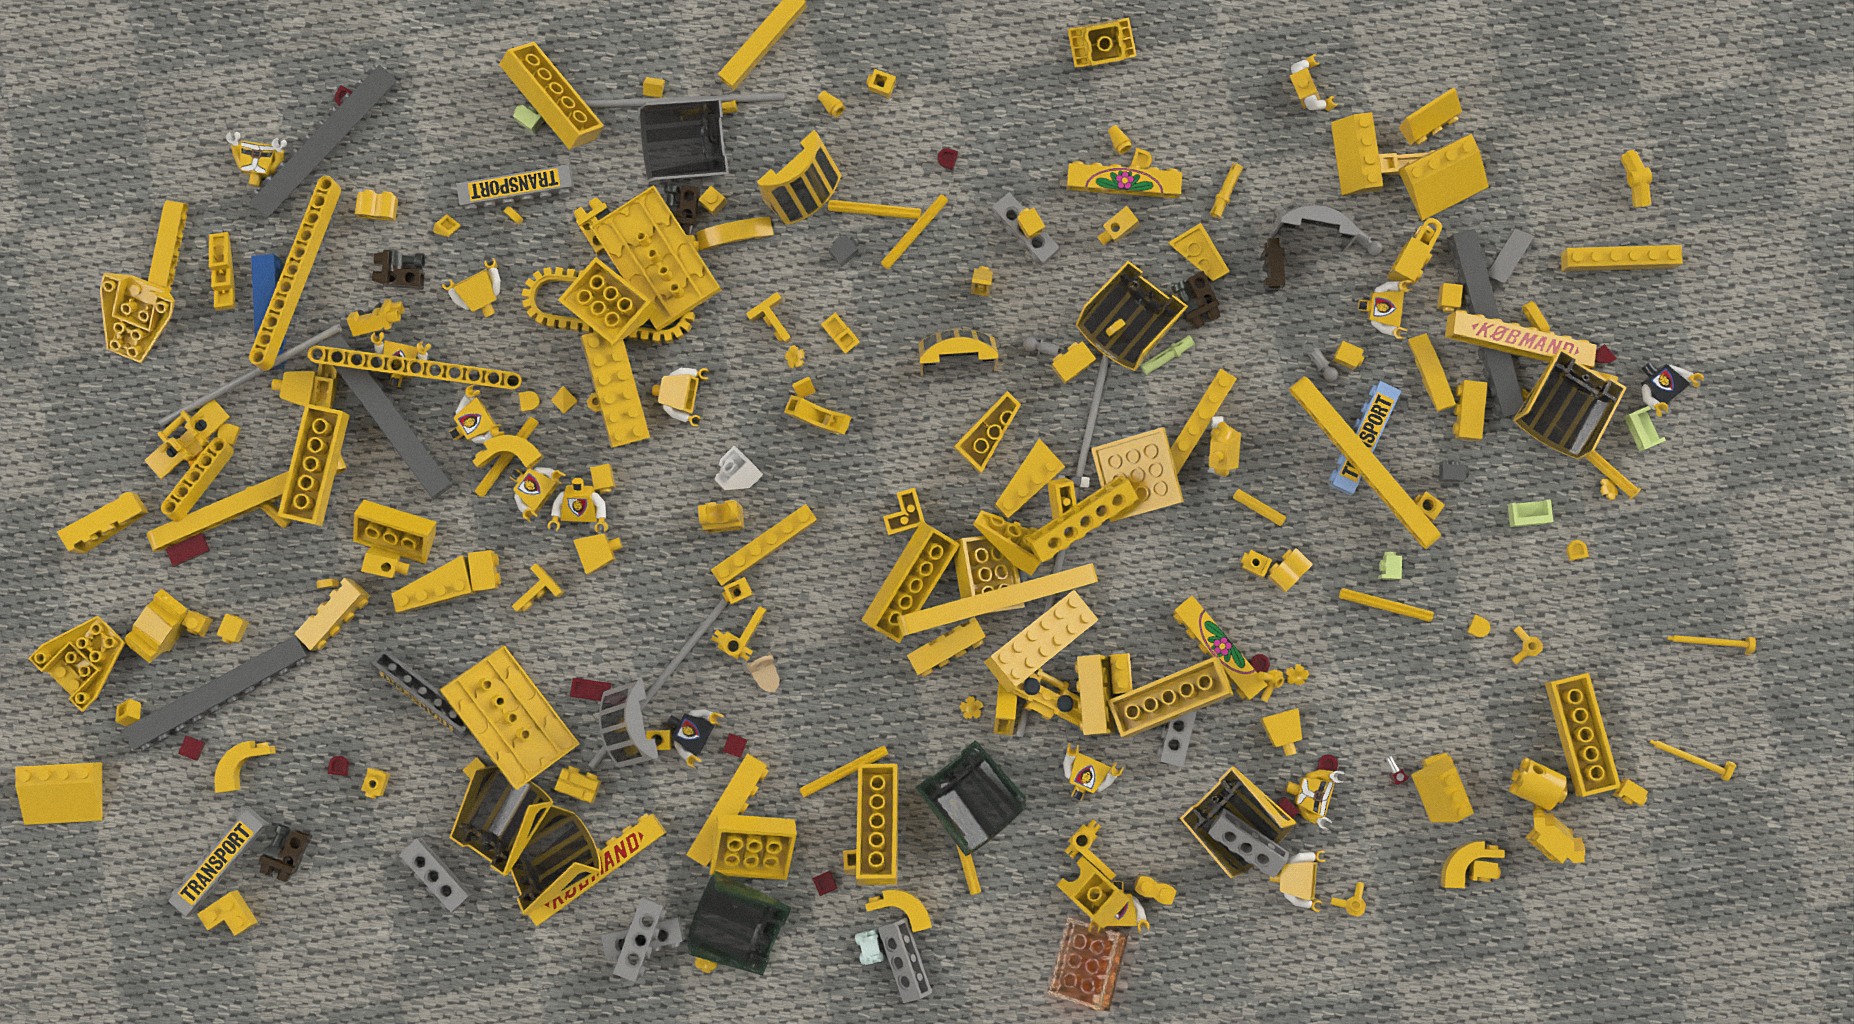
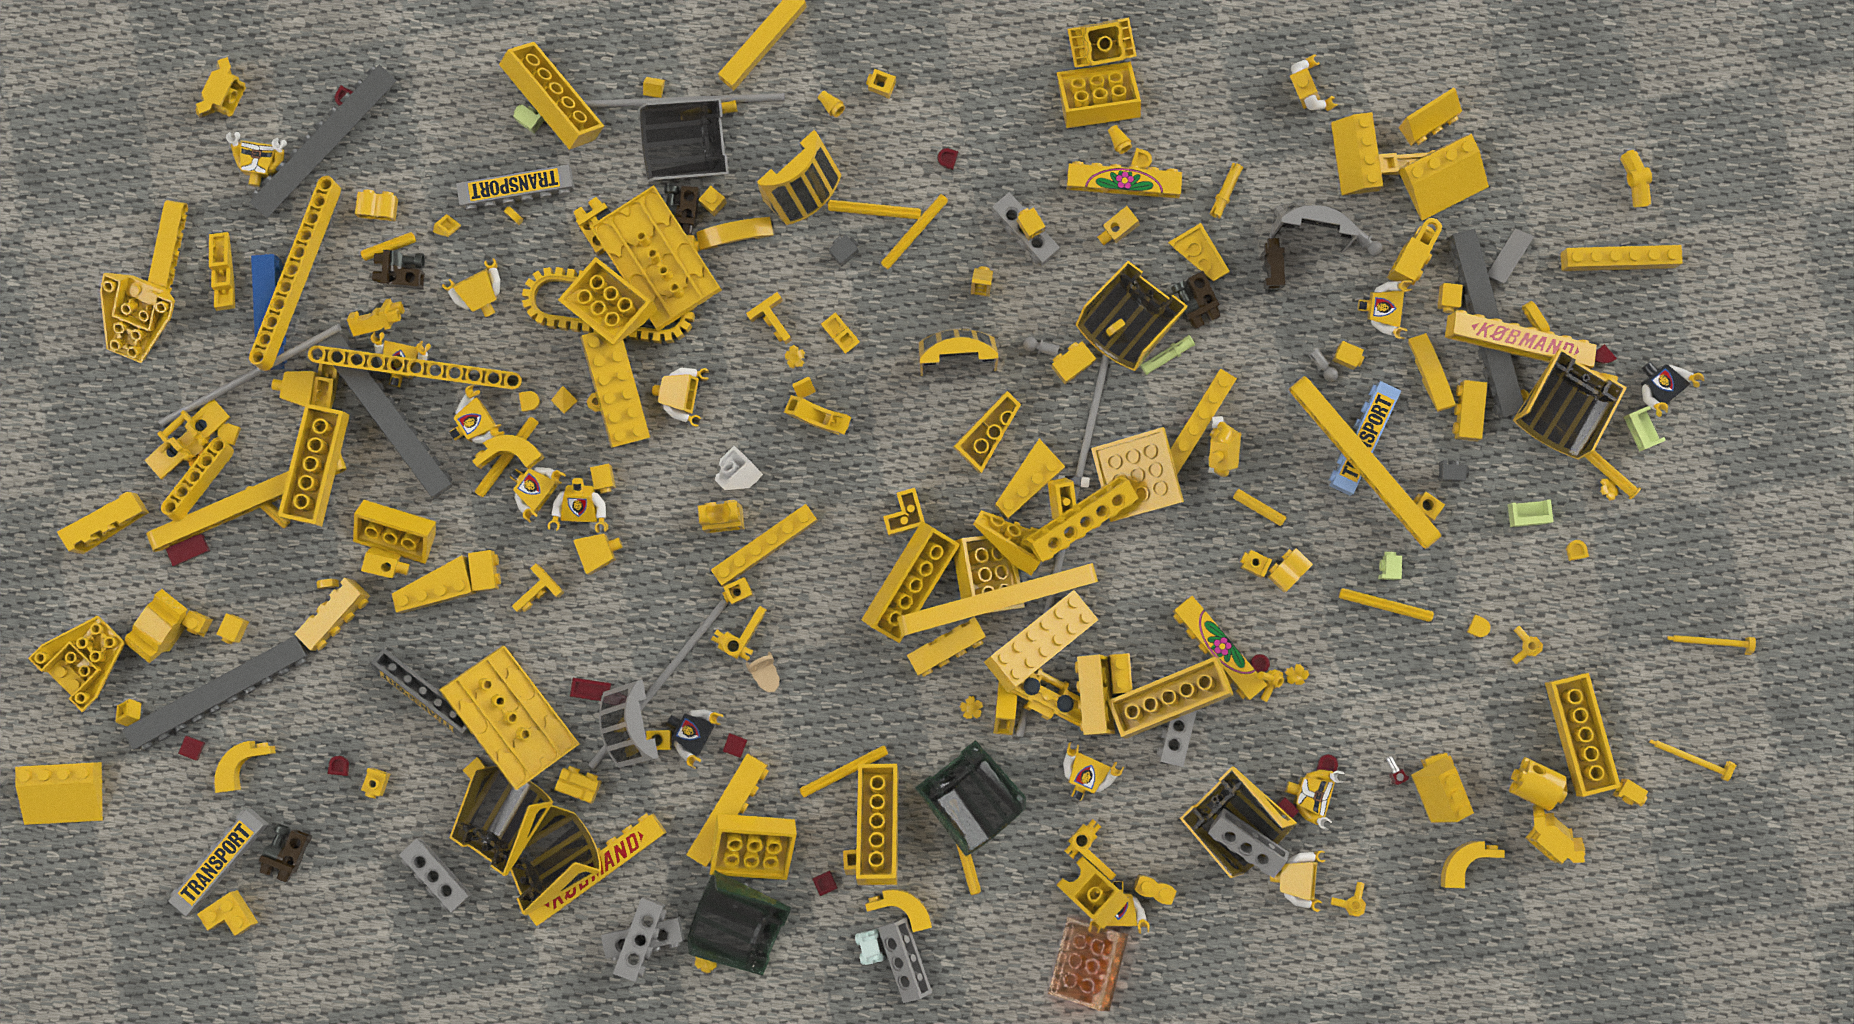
(221, 91): none -> yellow slope
(391, 245): none -> yellow axle
(1099, 94): none -> yellow slope
(1283, 729): yellow torso -> none
(1484, 870): yellow brick -> none

